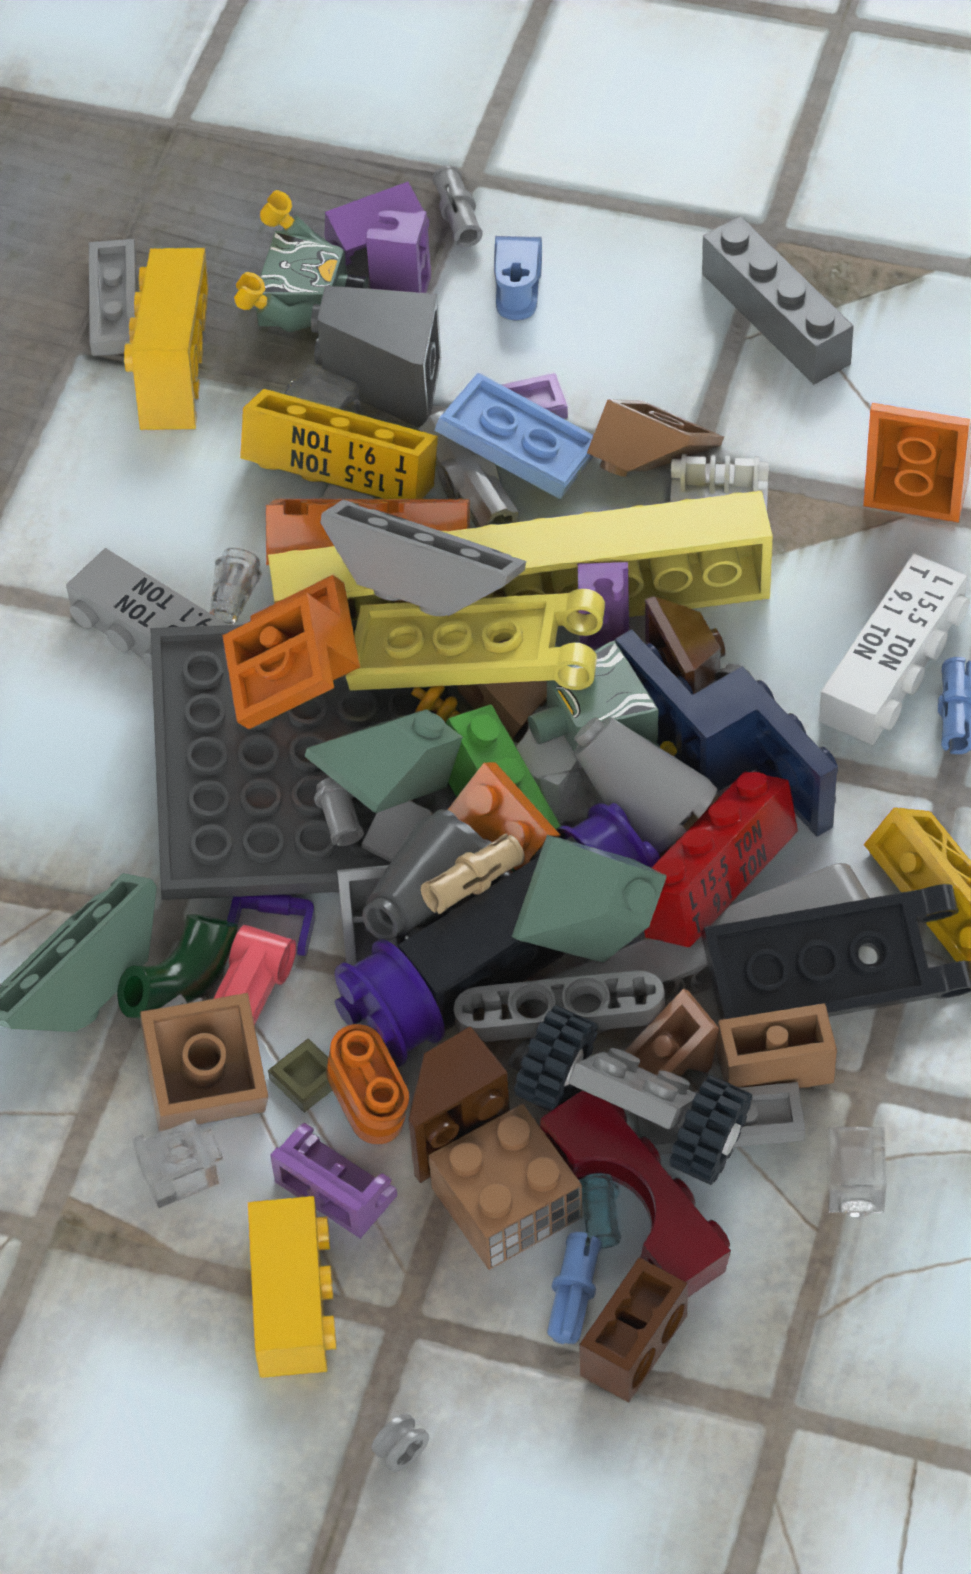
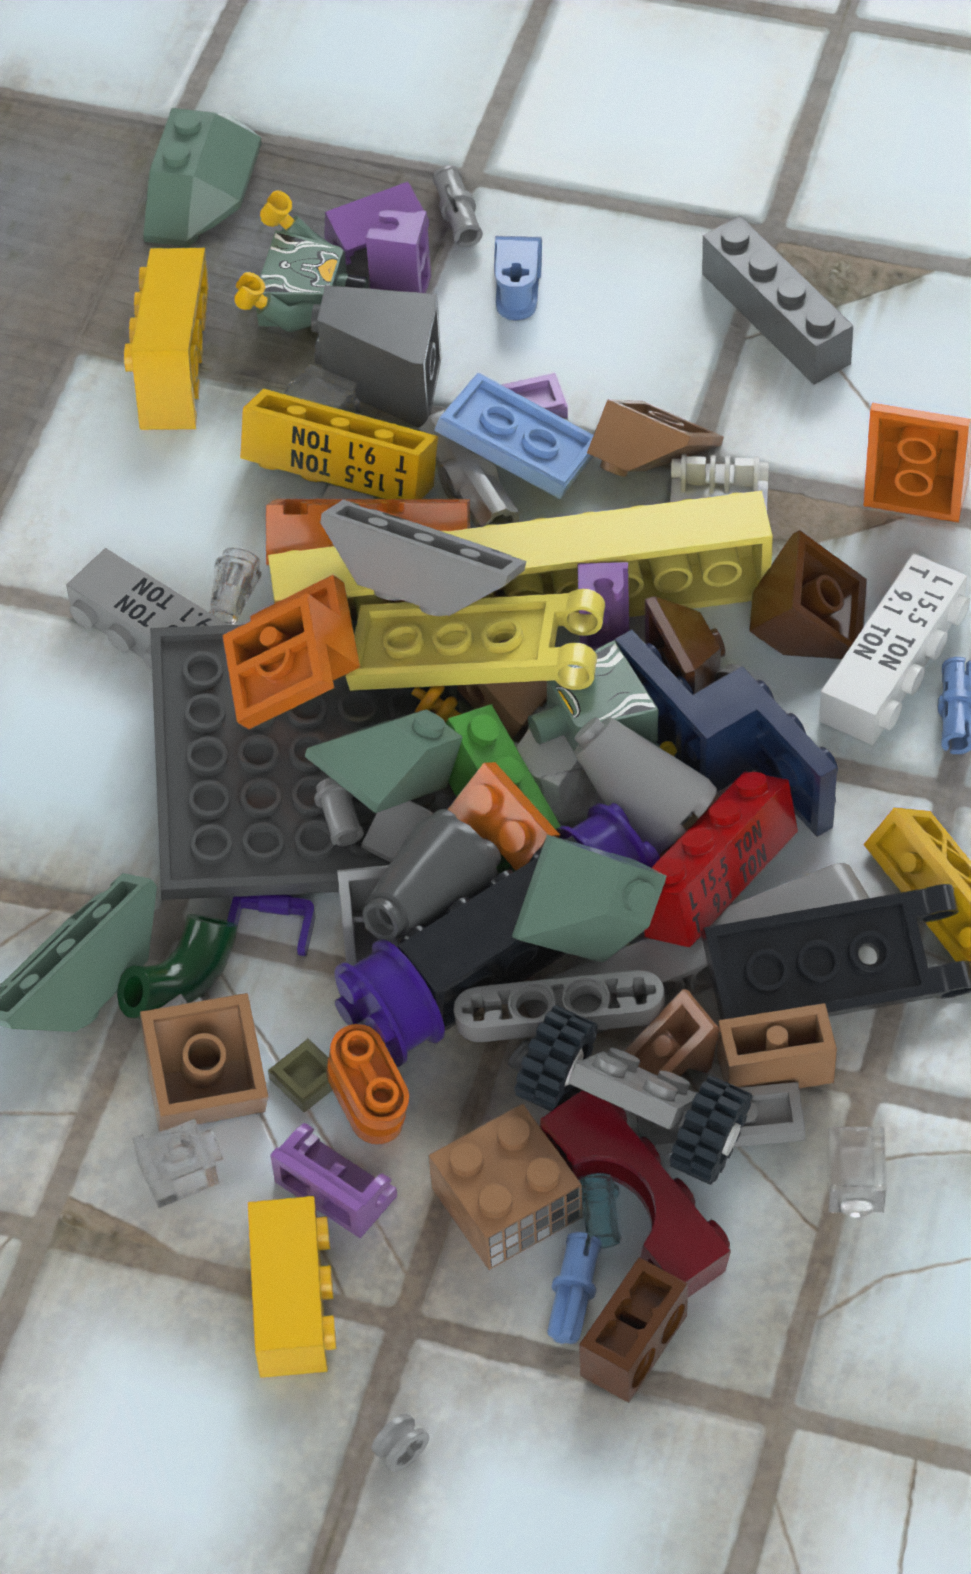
(111, 294): light grey plate -> none
(197, 175): none -> sand green wedge
(257, 964): coral piece -> none
(455, 1093): reddish brown slope -> none
(472, 873): tan pin -> none
(808, 602): none -> reddish brown slope

